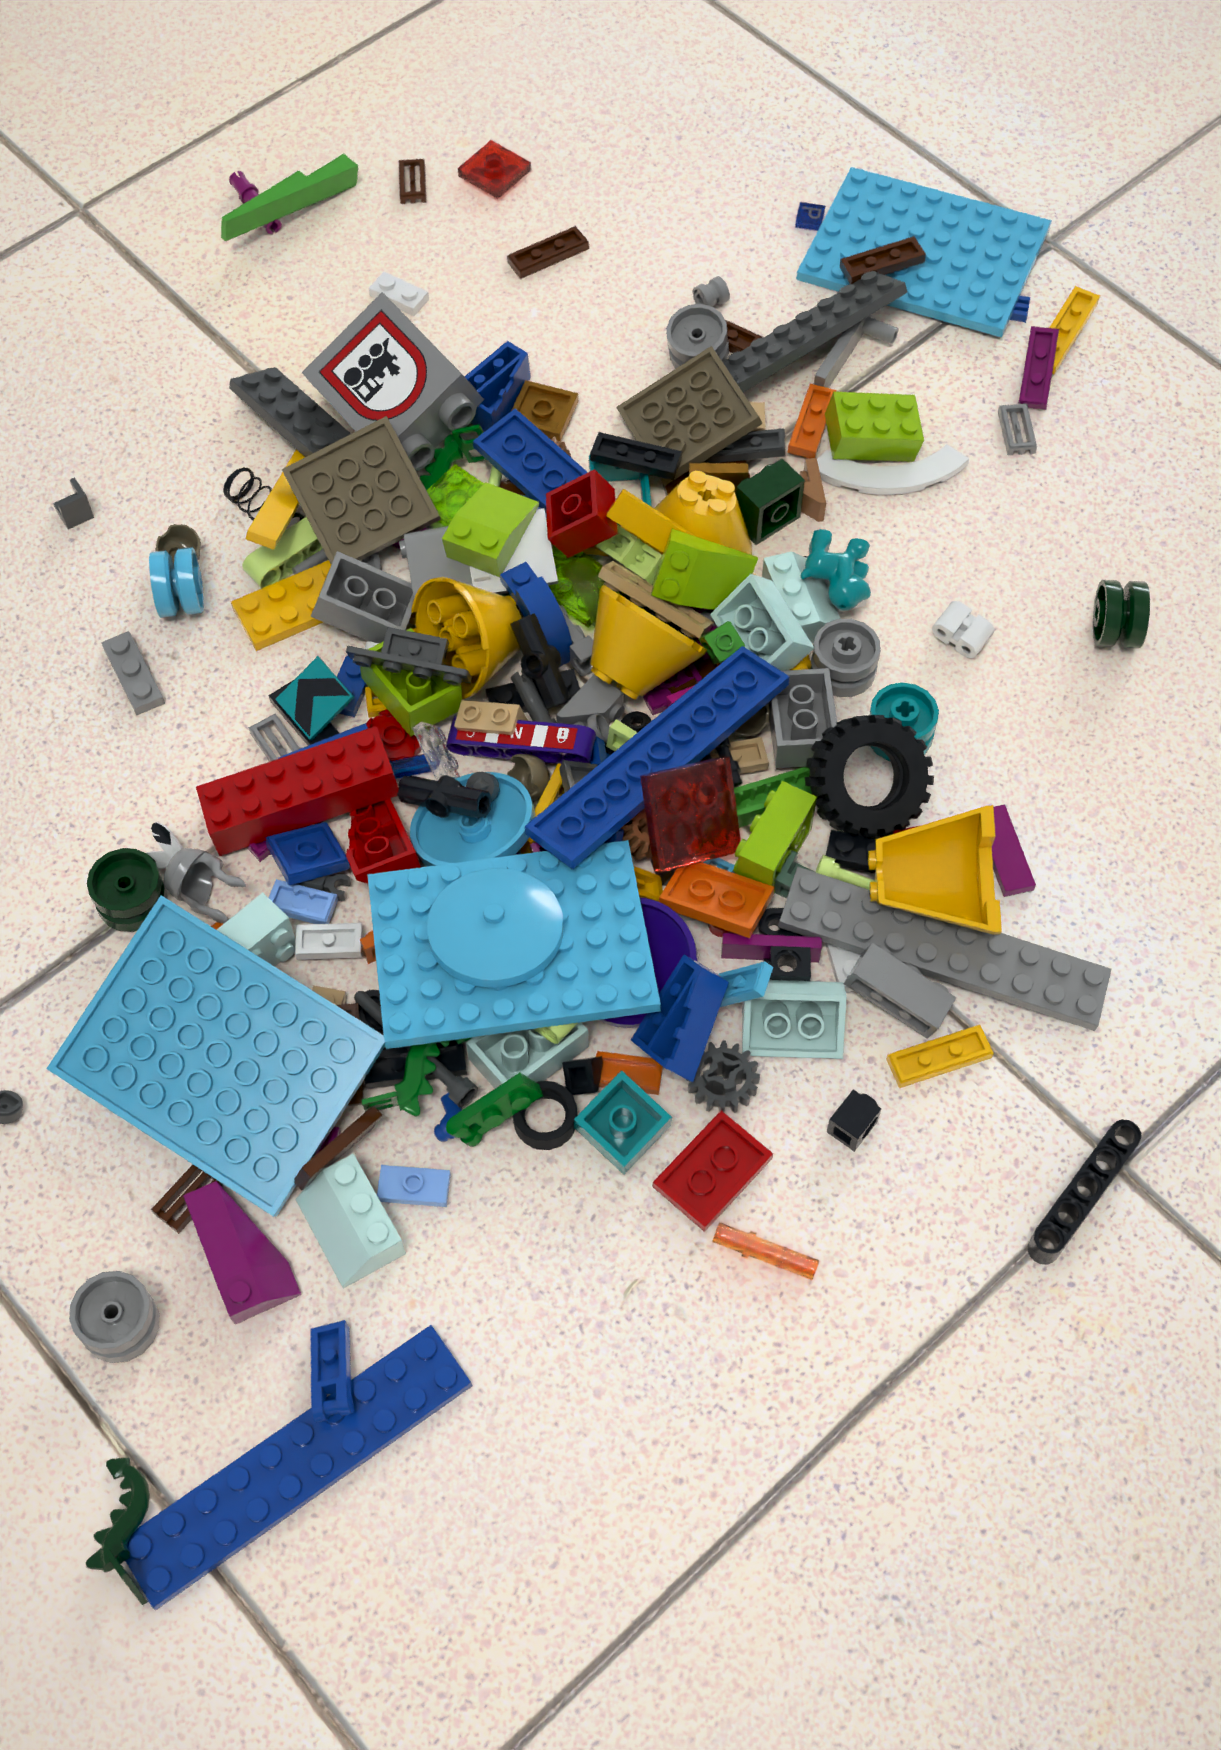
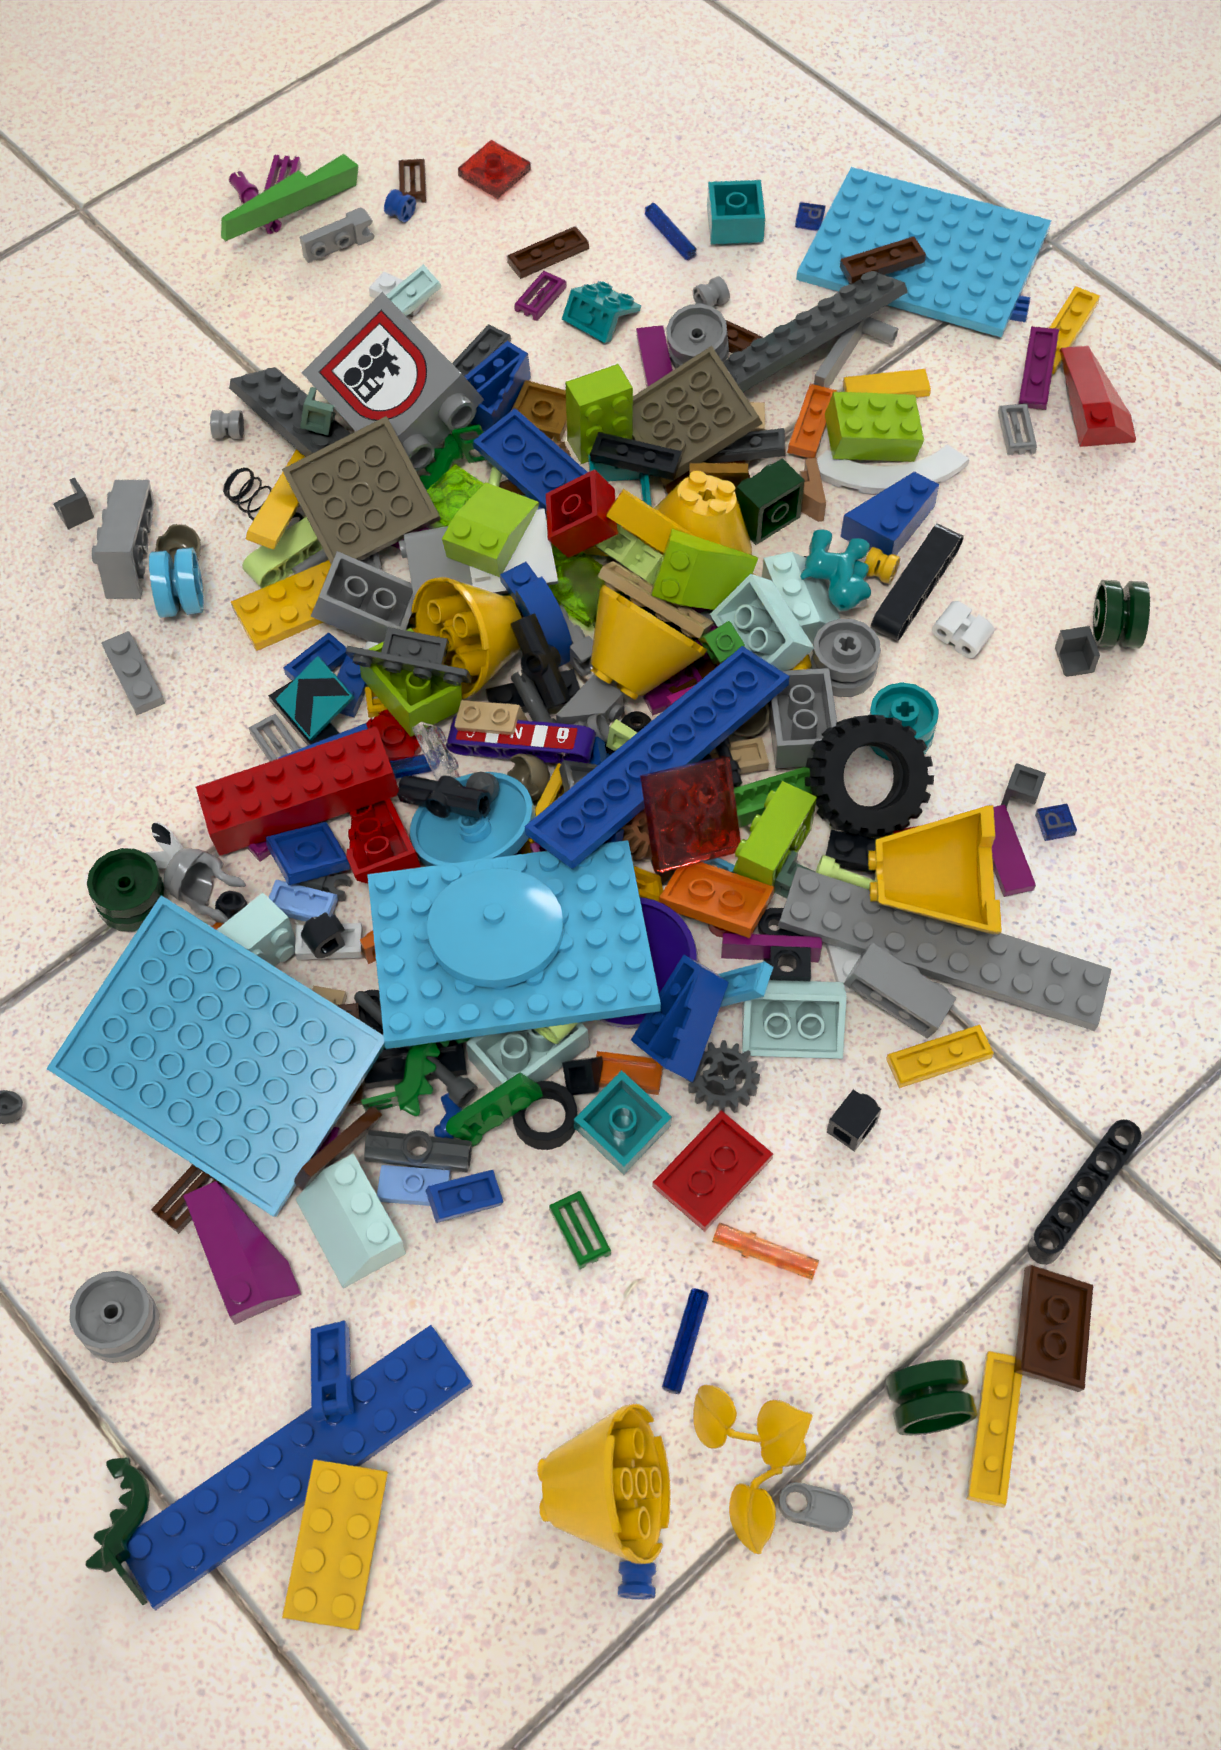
(124, 538): none -> light grey wedge
(227, 424): none -> light grey wheel
(230, 903): none -> black plate
(284, 164): none -> magenta tile
(316, 414): none -> sand green panel
(323, 935): none -> black plate
(327, 648): none -> blue plate
(335, 1545): none -> yellow plate
(337, 235): none -> light grey plate
(396, 1149): none -> dark grey piece
(399, 205): none -> blue wheel
(414, 290): none -> light aqua tile
(464, 1196): none -> blue plate
(480, 348): none -> dark grey tile
(544, 298): none -> magenta tile
(591, 1256): none -> green tile
(597, 309): none -> teal bracket
(598, 404): none -> lime brick
(610, 1485): none -> yellow cone
(636, 1580): none -> blue wheel
(653, 353): none -> magenta tile
(670, 231): none -> clear blue axle
(685, 1341): none -> clear blue axle
(735, 212): none -> teal brick
(782, 1443): none -> yellow plant
(824, 1508): none -> light grey piece
(882, 565): none -> yellow wheel
(893, 514): none -> blue wedge
(901, 382): none -> yellow tile
(917, 582): none -> black beam
(931, 1397): none -> dark green wheel
(995, 1431): none -> yellow plate
(1024, 784): none -> dark grey panel
(1054, 1328): none -> reddish brown tile
(1056, 822): none -> clear blue tile
(1077, 651): none -> dark grey panel
(1095, 404): none -> red wedge

